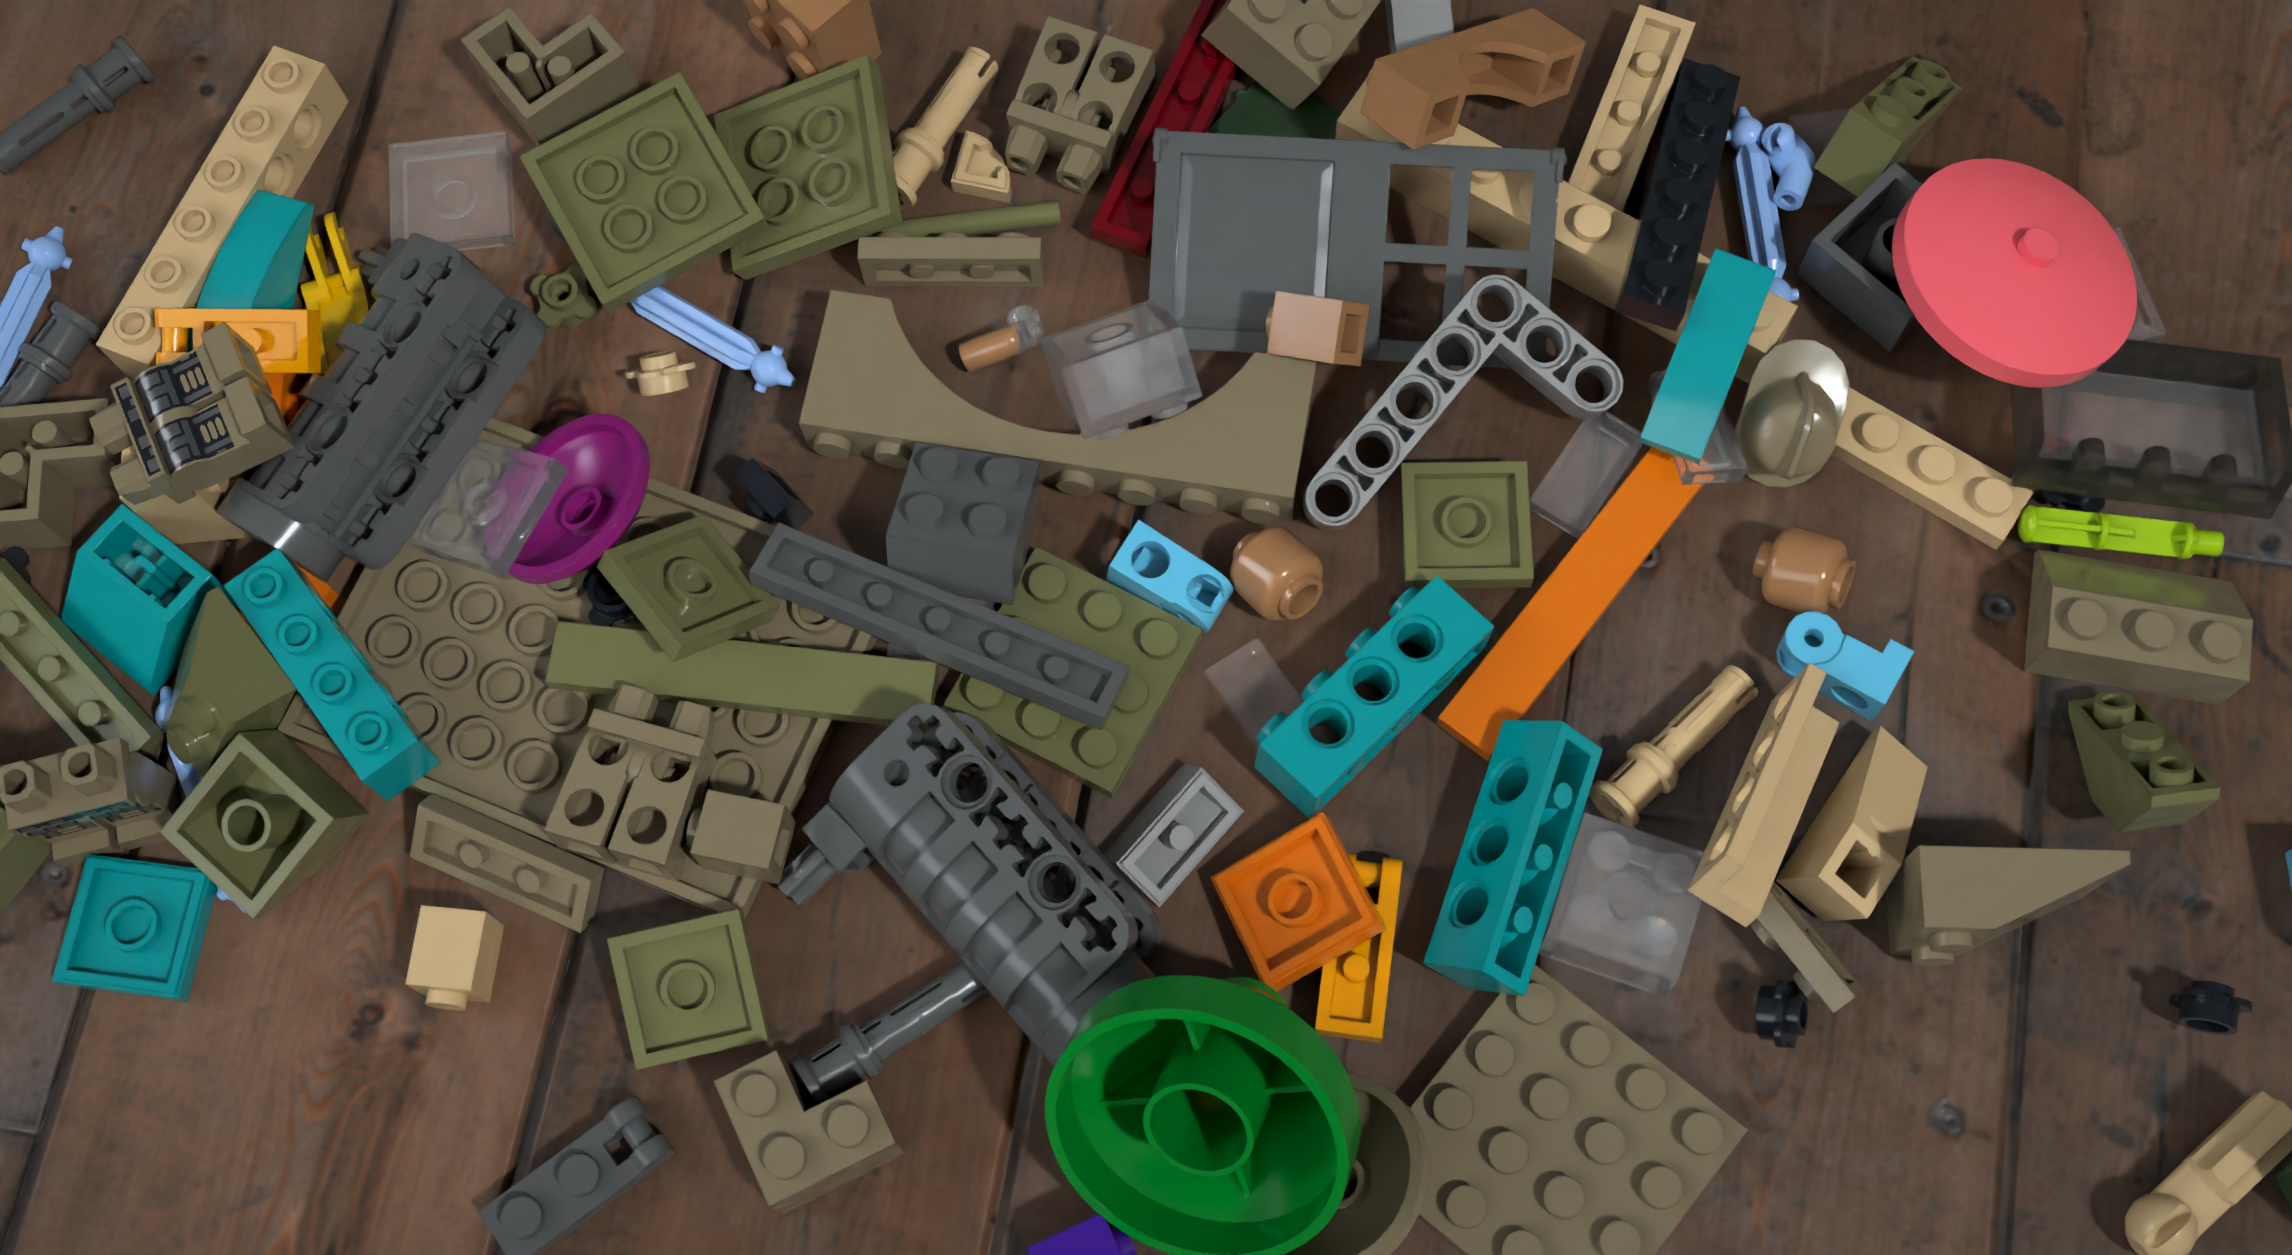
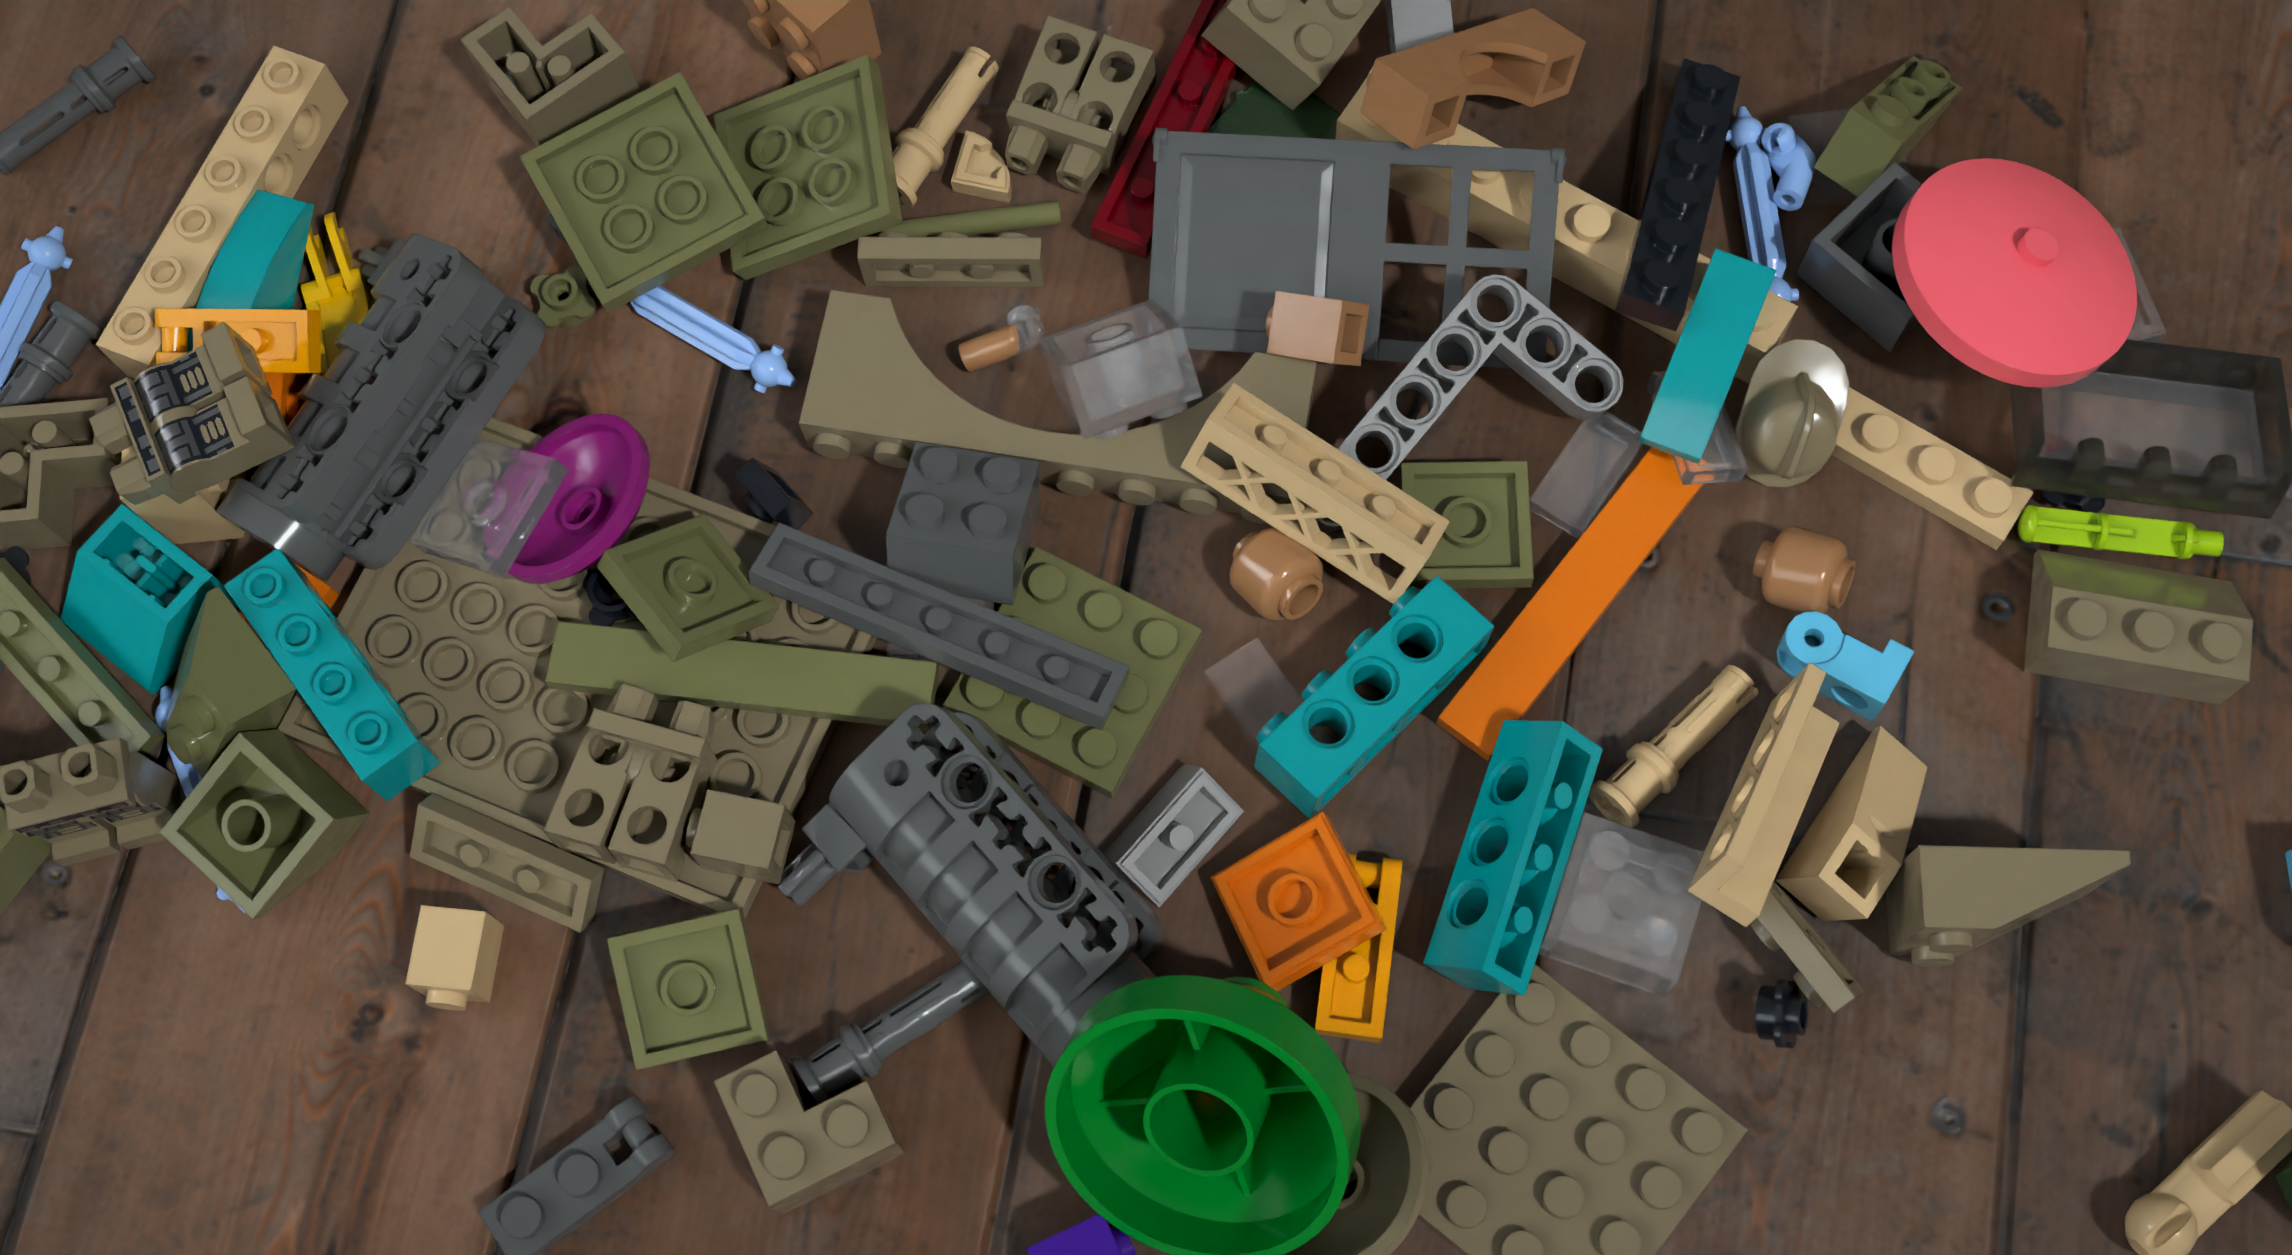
(136, 928): teal tile -> none
(453, 190): clear tile -> none
(661, 373): tan plate -> none
(1169, 577): medium azure leg -> none
(1320, 485): none -> tan fence
(1631, 106): tan plate -> none
(2136, 765): olive slope -> none
(2210, 1007): black plate -> none

